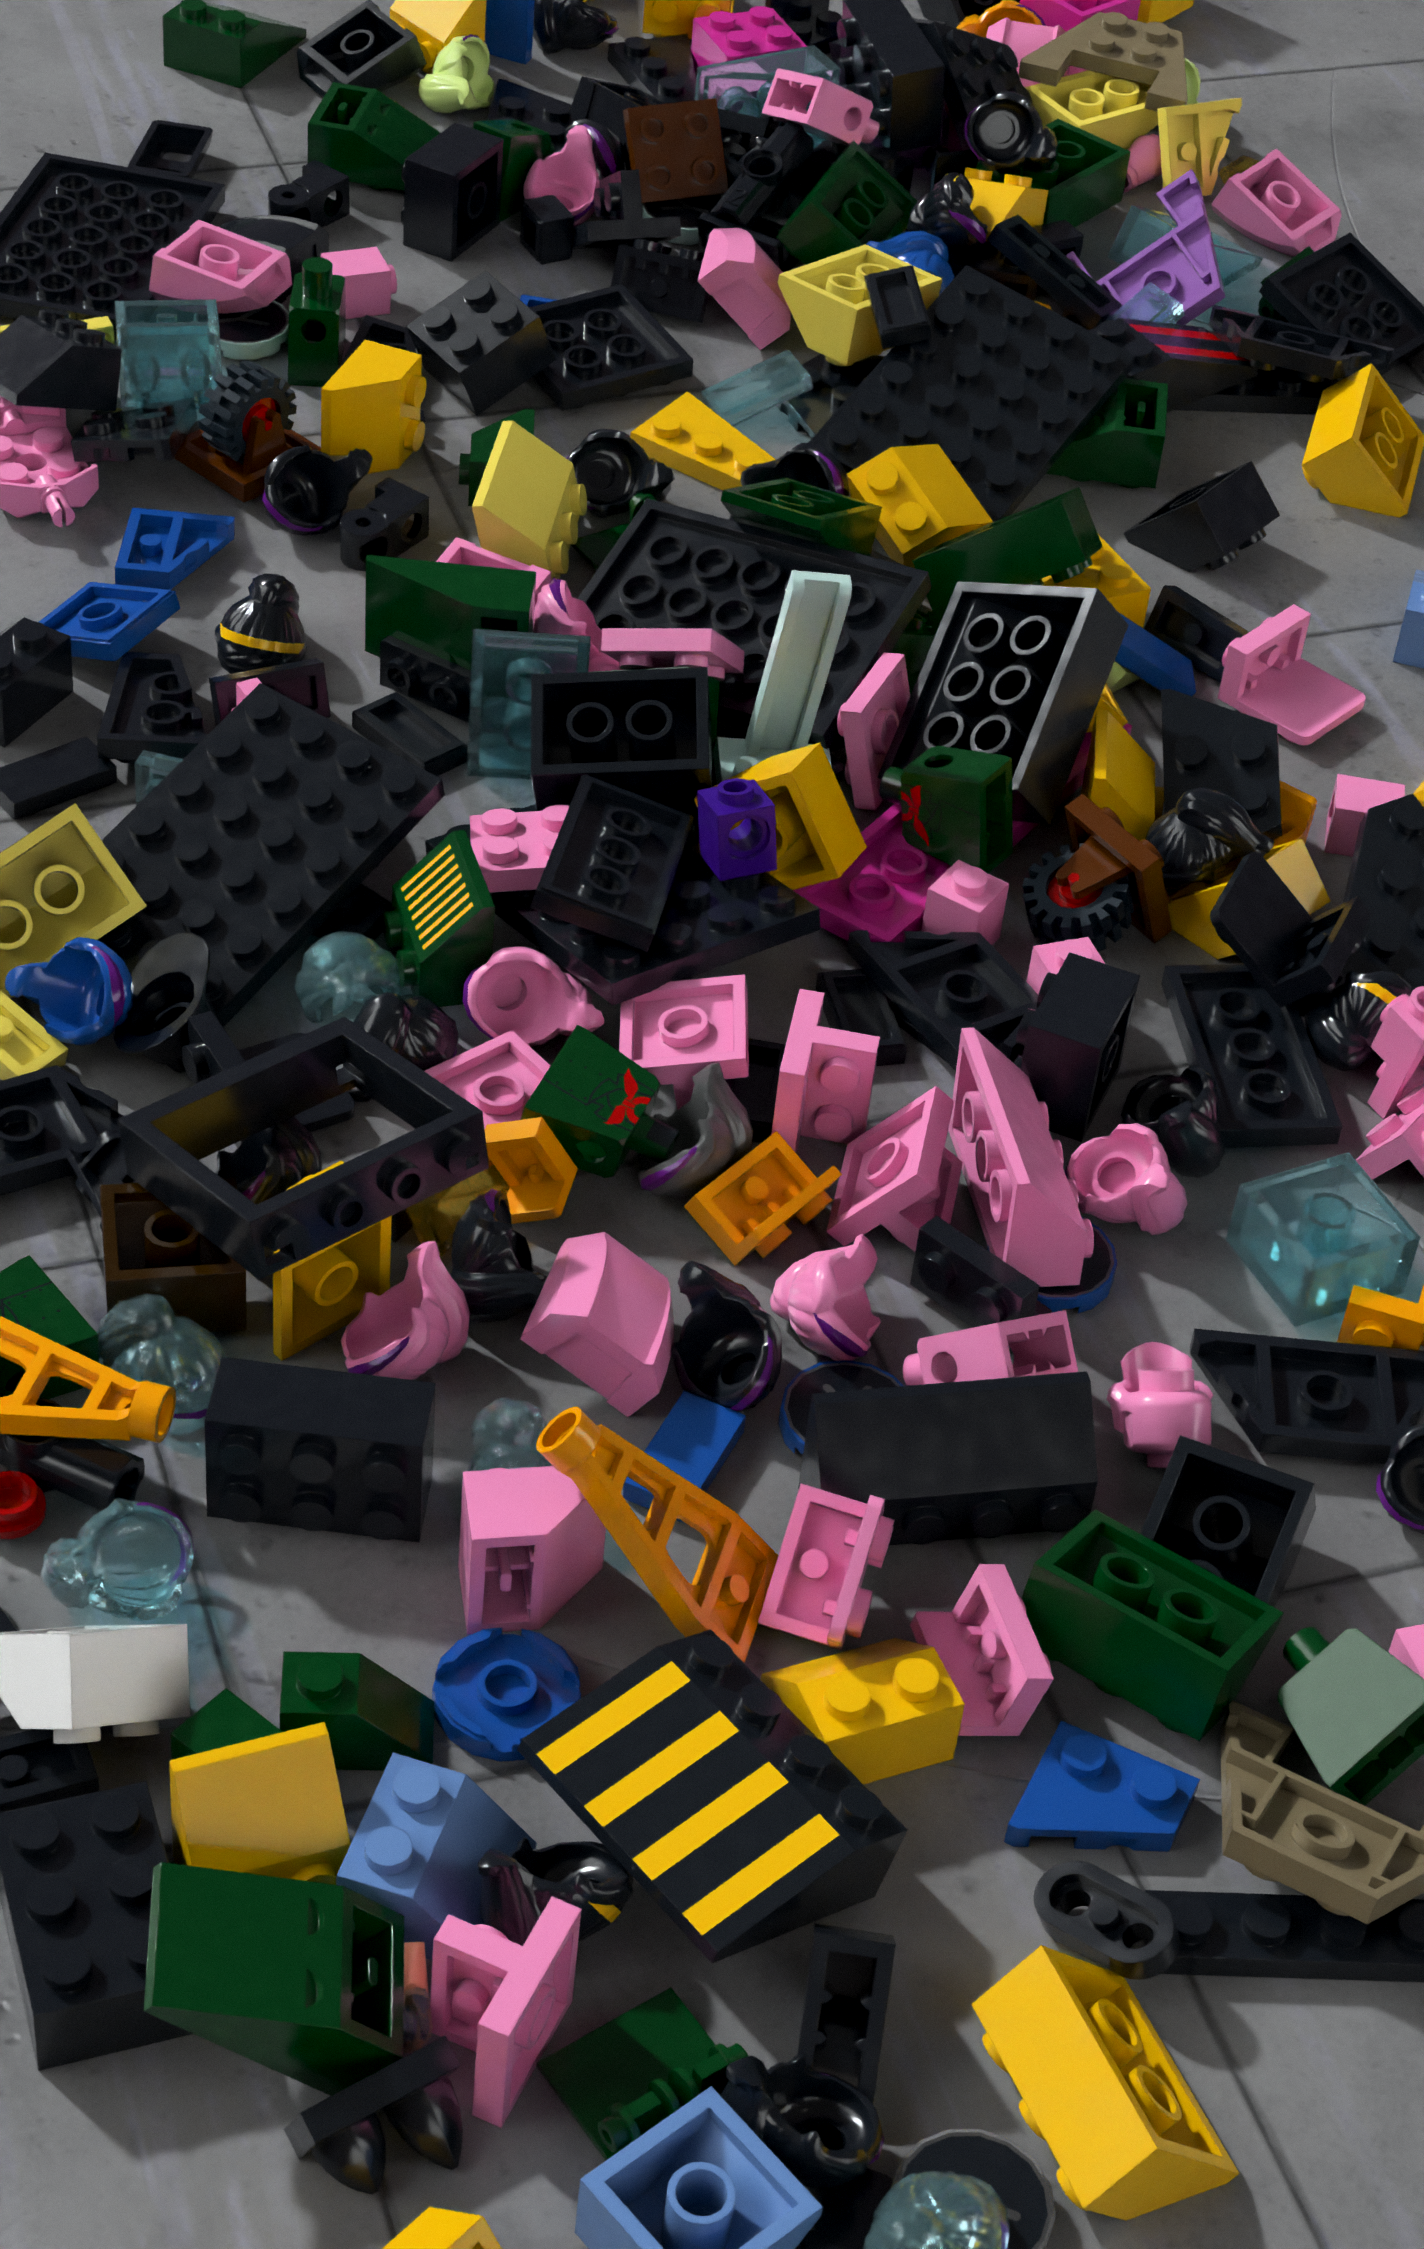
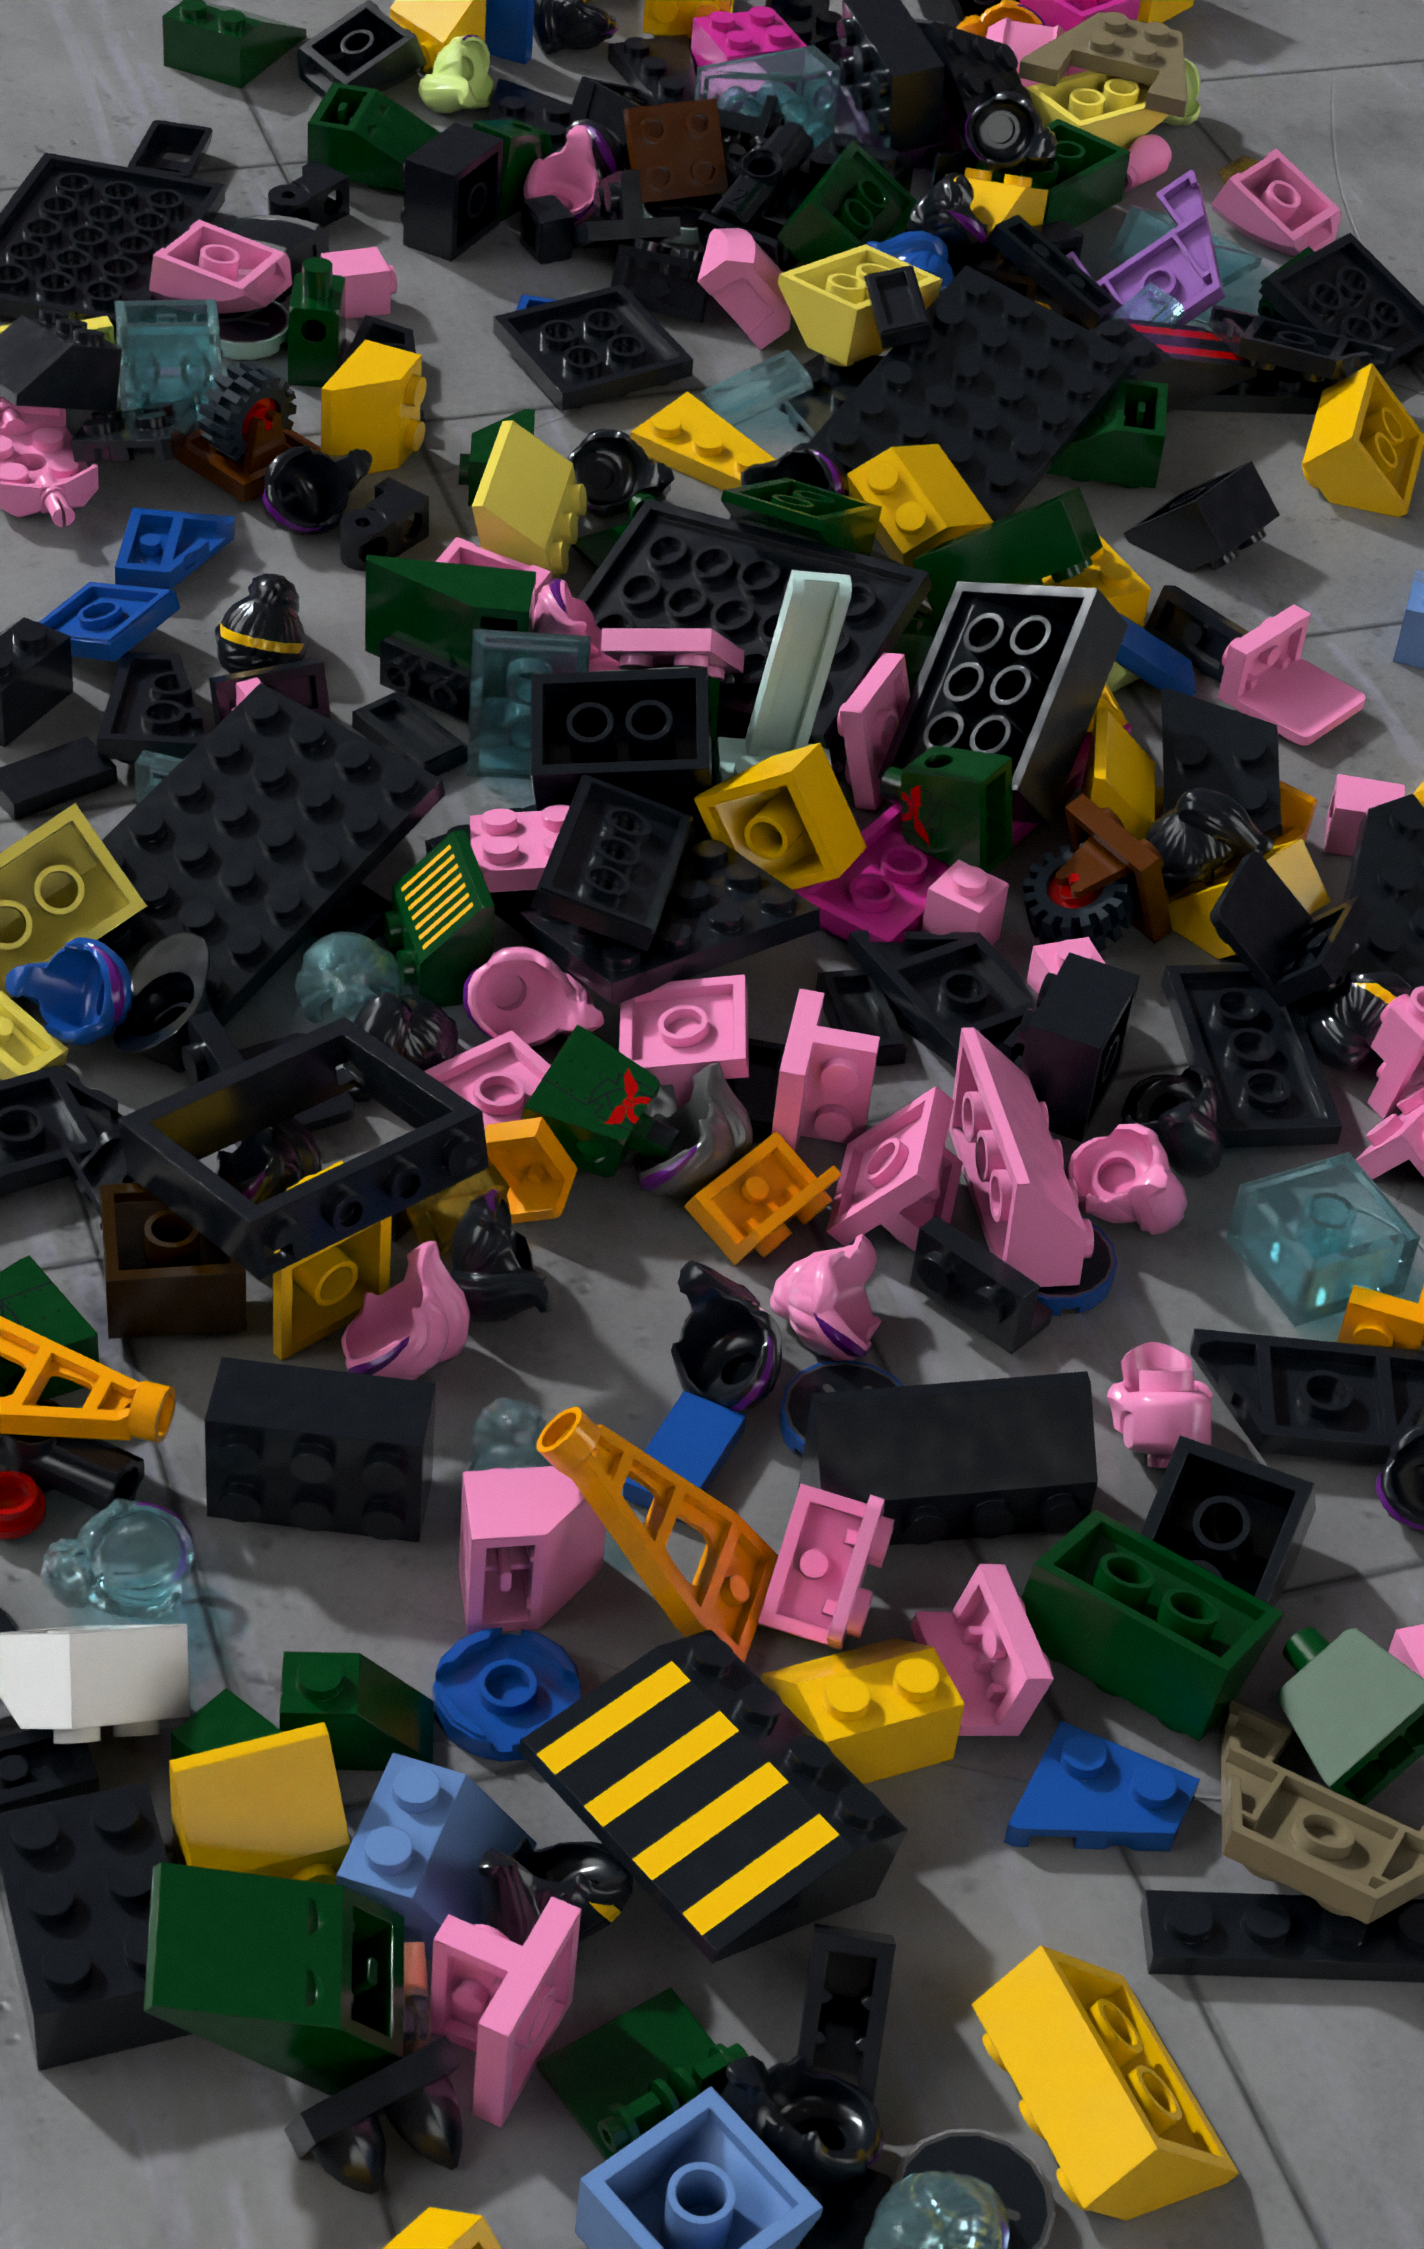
(153, 1345): clear light blue hair -> none
(481, 342): black brick -> none
(605, 1320): bright pink slope -> none
(749, 846): dark purple brick -> none
(832, 114): bright pink torso -> none
(1038, 1343): bright pink torso -> none
(1111, 1924): black plate -> none
(1195, 139): light yellow wing -> none

